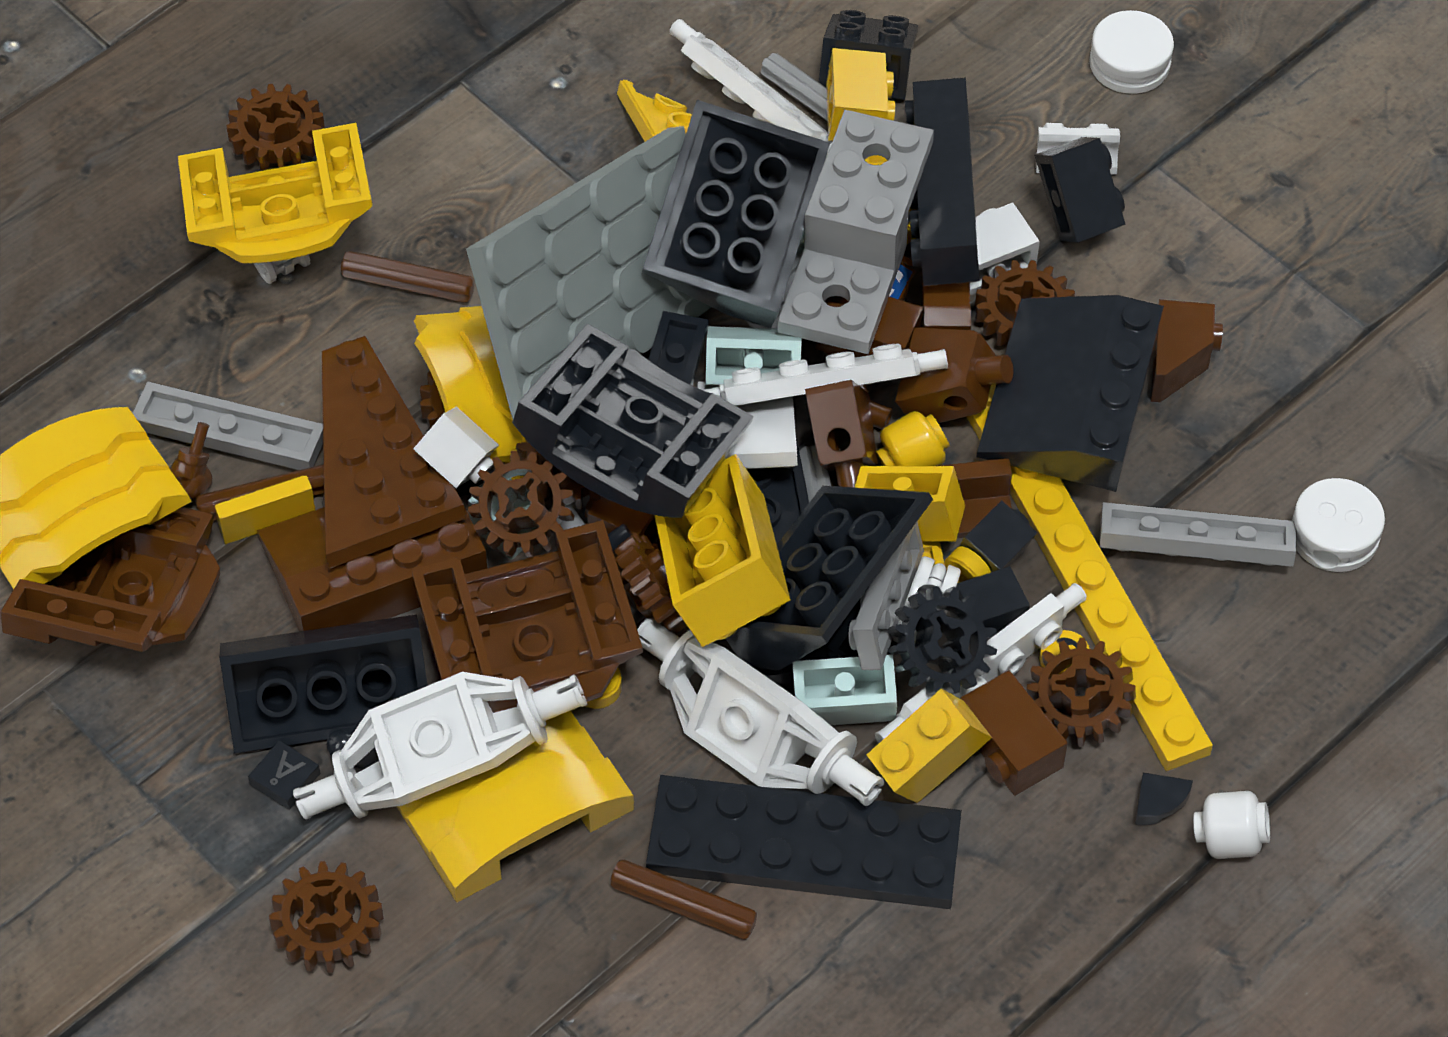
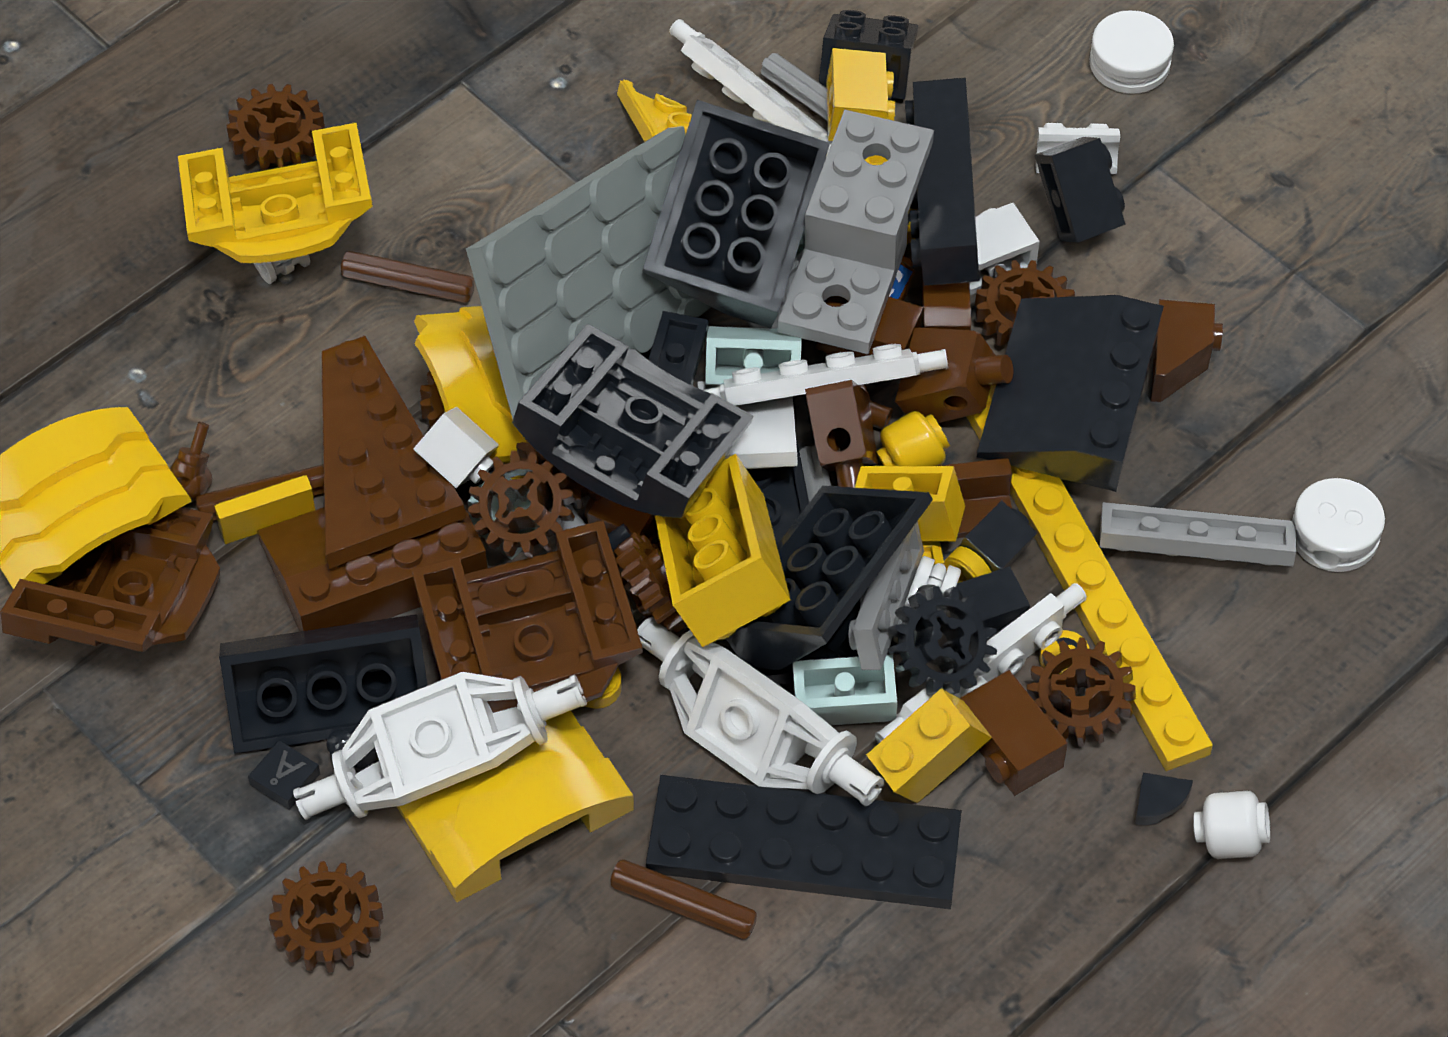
(232, 426): light grey plate -> none

